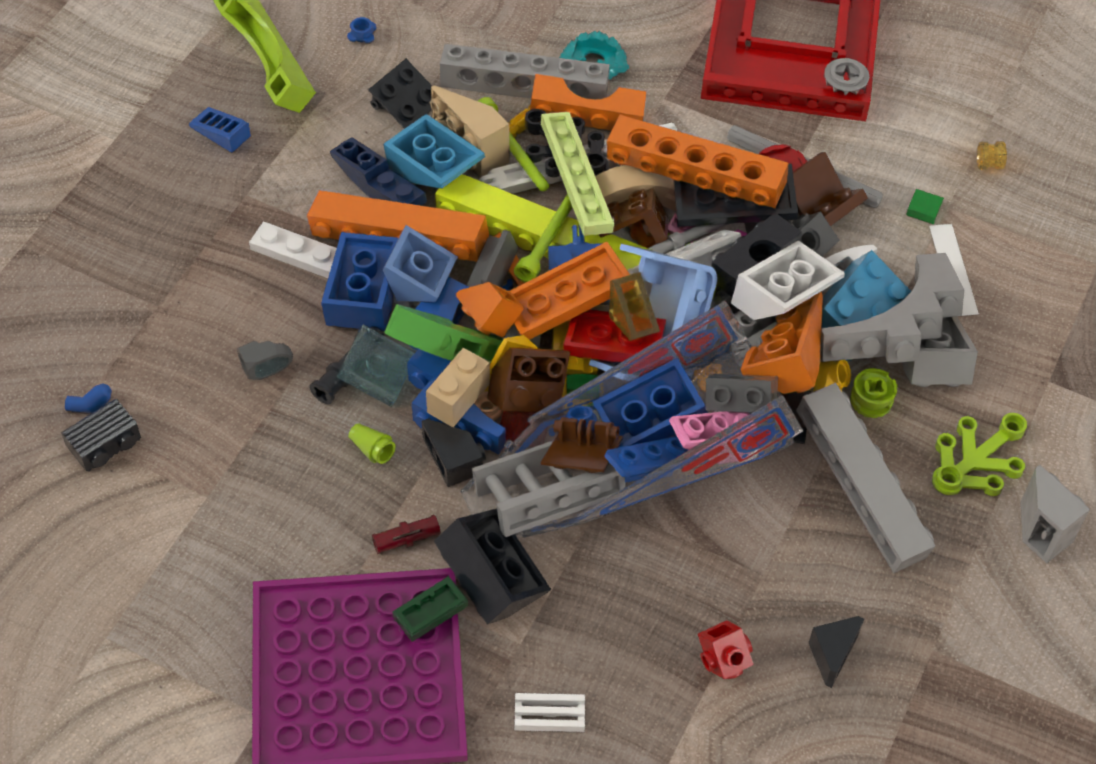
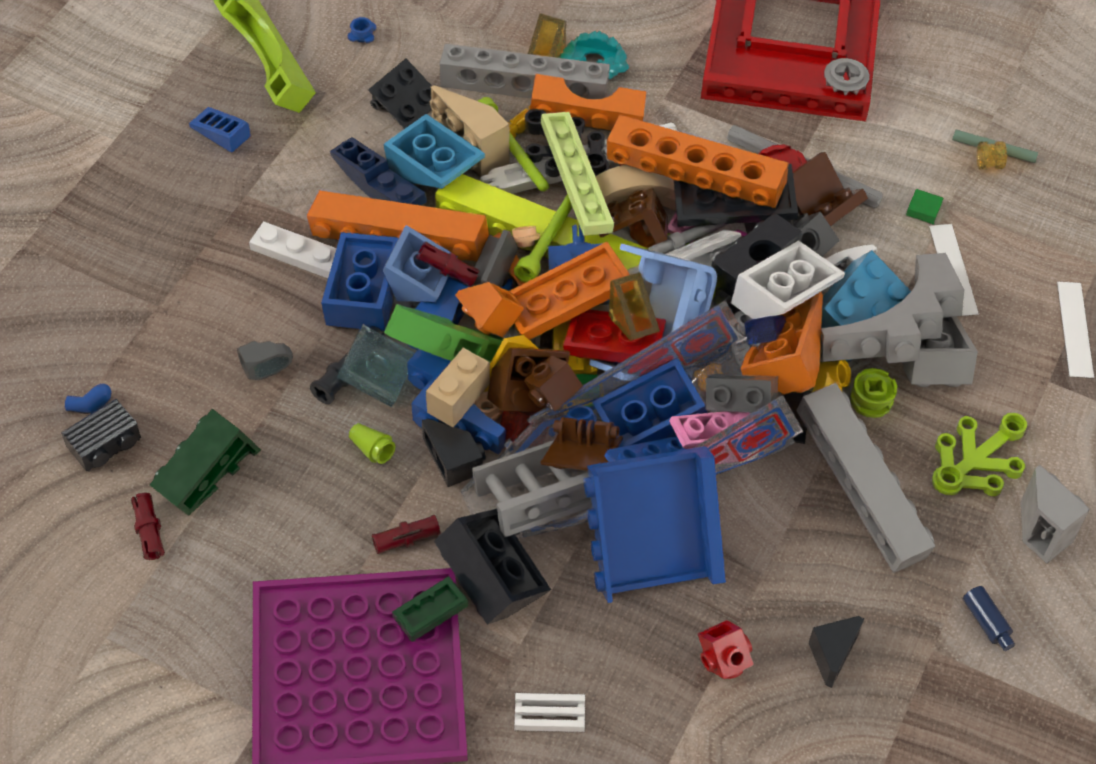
(147, 526): none -> dark red pin
(202, 461): none -> dark green wedge
(447, 264): none -> dark red pin
(525, 236): none -> light nougat plate
(548, 37): none -> clear yellow slope
(552, 383): none -> reddish brown brick
(655, 520): none -> blue panel
(764, 329): none -> clear blue slope
(989, 617): none -> dark blue cylinder
(1012, 151): none -> sand green bar
(1075, 330): none -> white sticker

